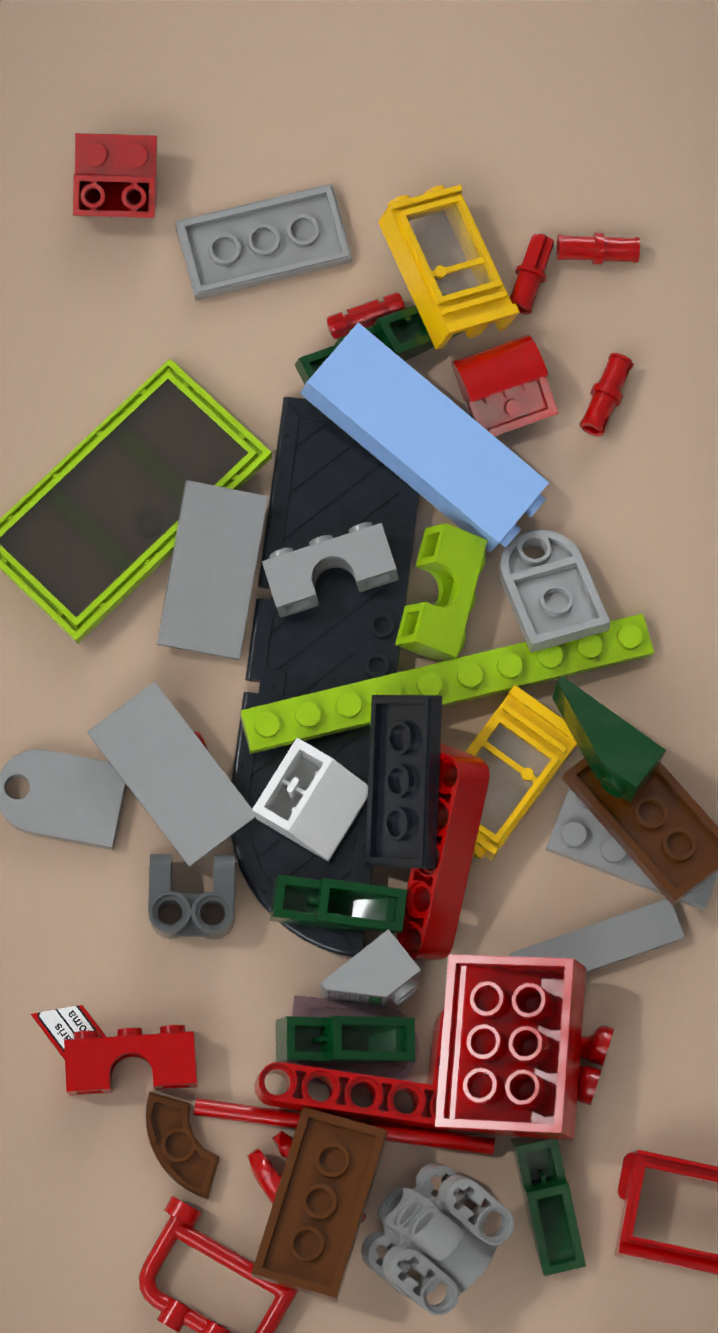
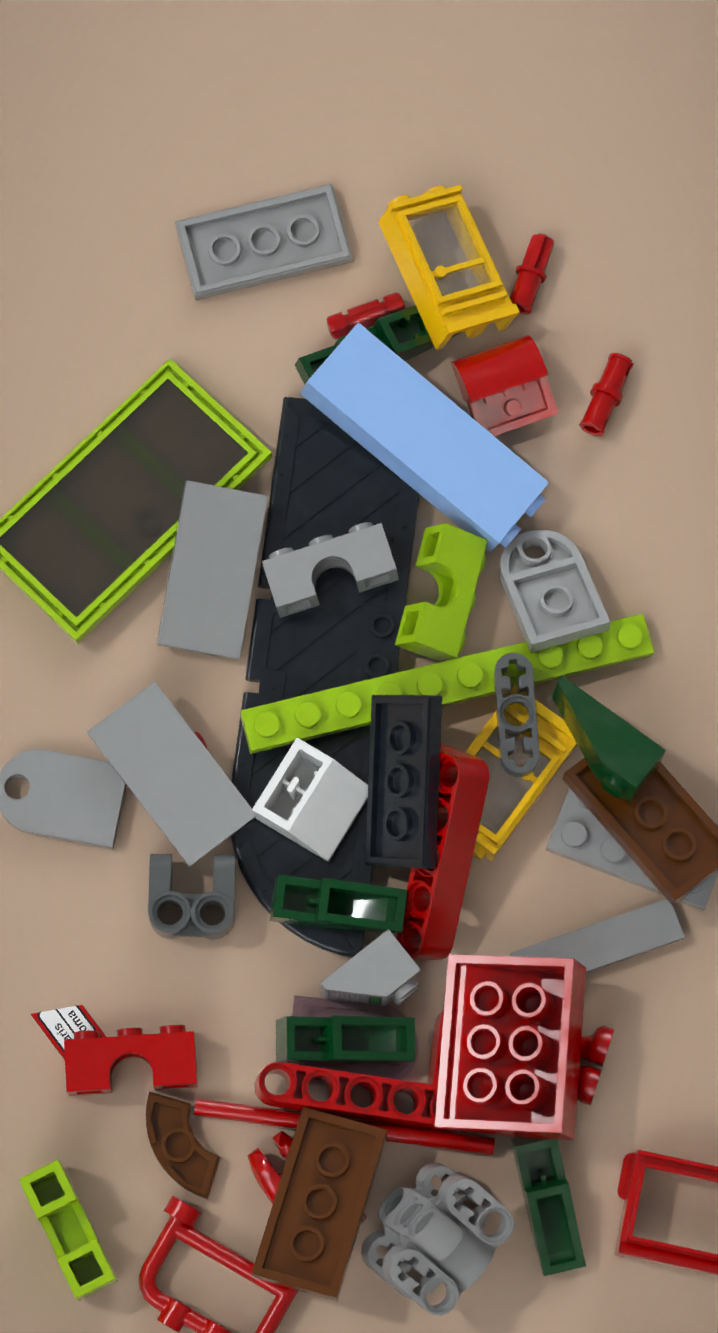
(68, 1230): none -> lime arch
(115, 175): red brick -> none
(525, 683): none -> dark grey beam
(597, 248): red pin -> none

